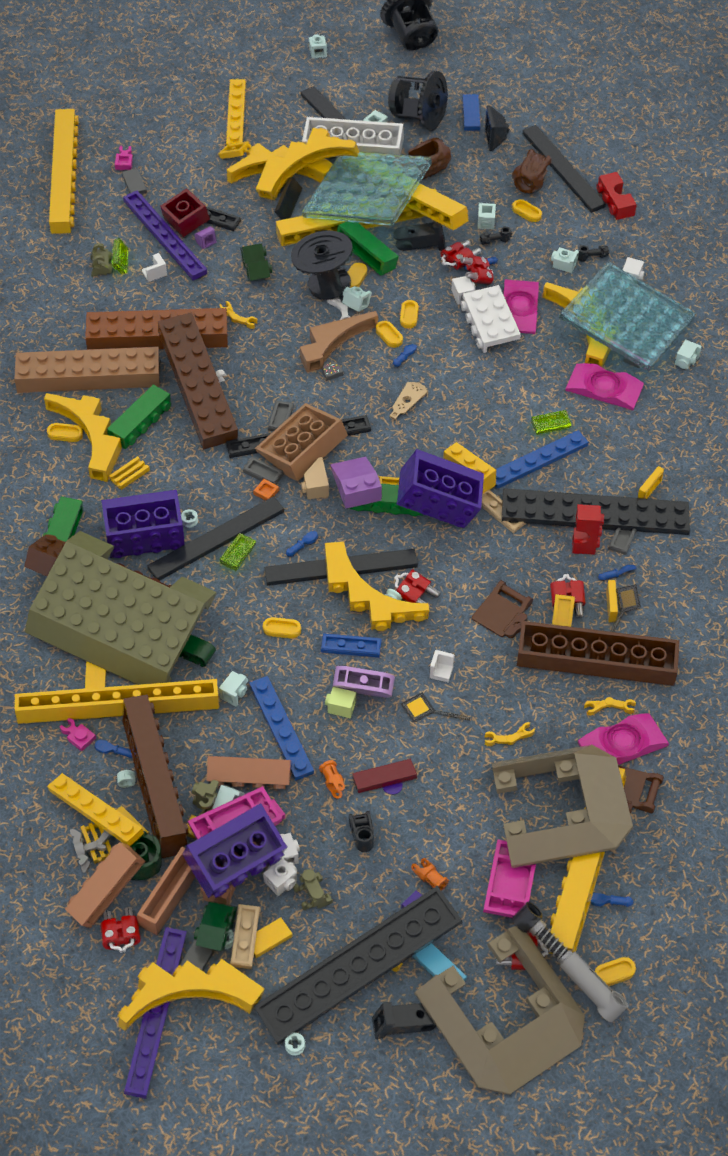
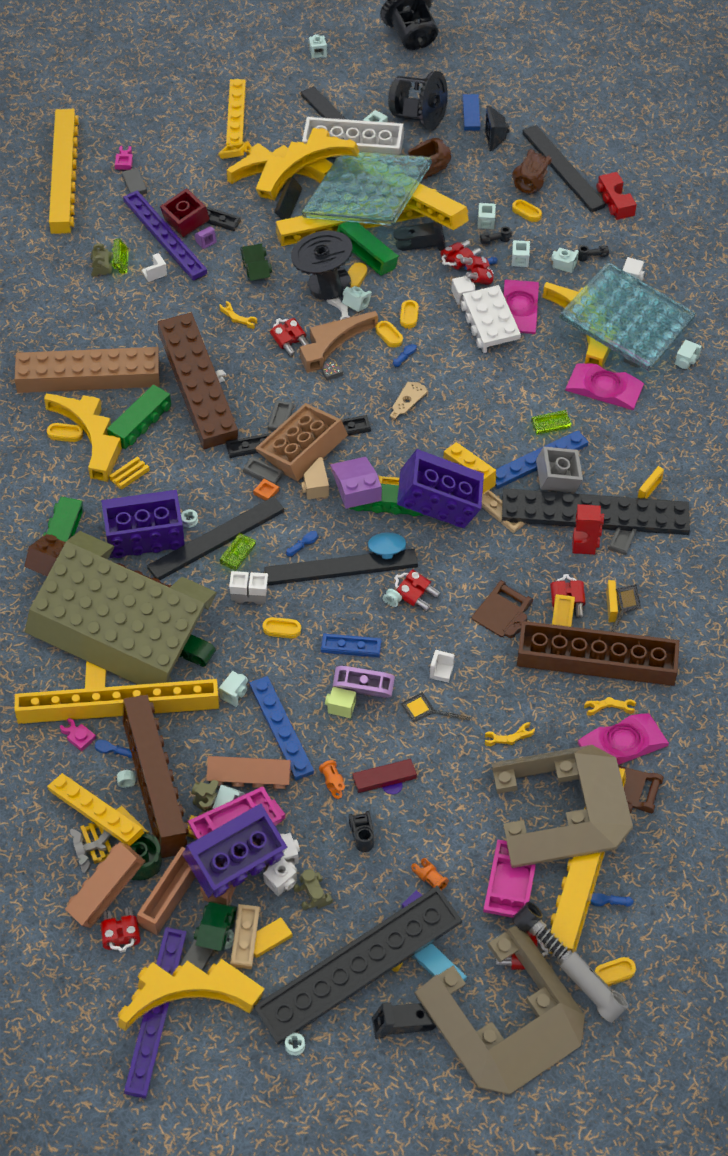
(140, 328): dark orange brick -> none
(254, 591): none -> white hips
(287, 334): none -> red piece
(363, 597): yellow arch -> none
(386, 544): none -> dark azure dish
(520, 253): none -> light aqua brick
(559, 469): none -> light grey brick
(615, 573): blue piece -> none

